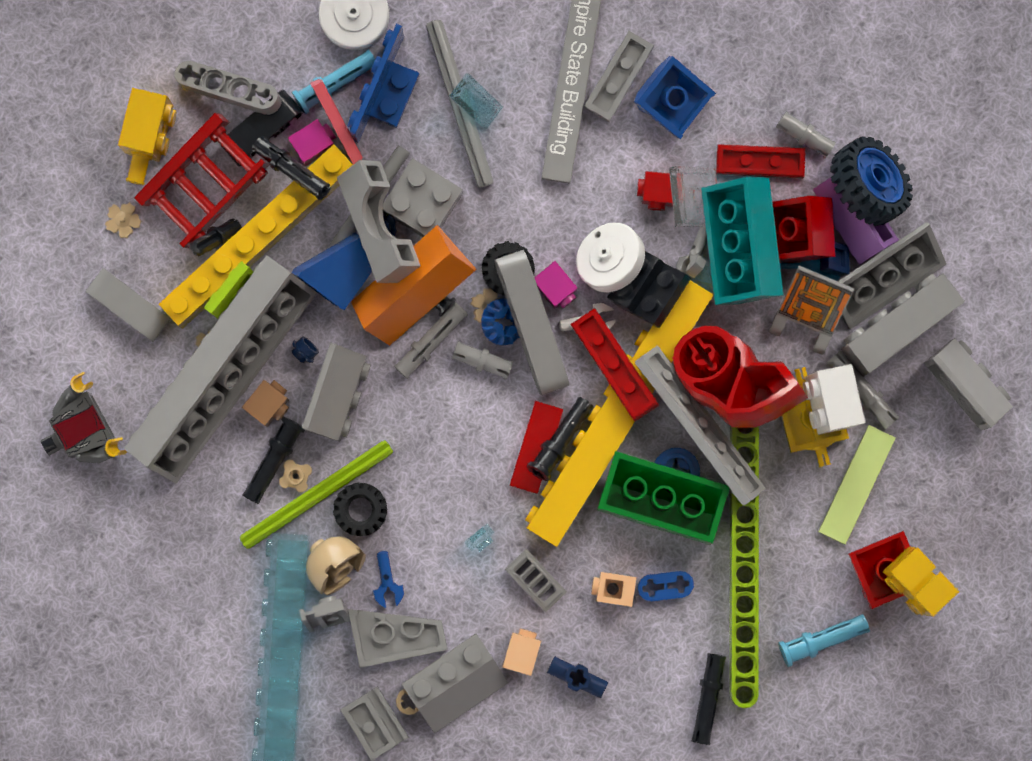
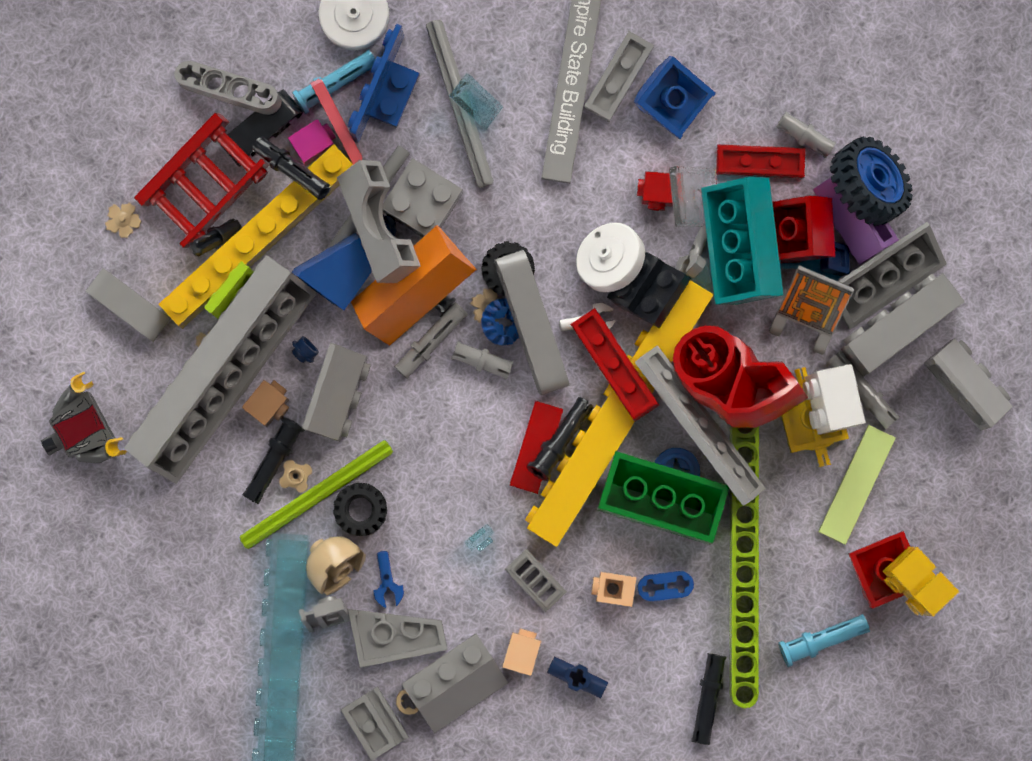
(145, 131): yellow brick -> none
(556, 286): dark pink brick -> none

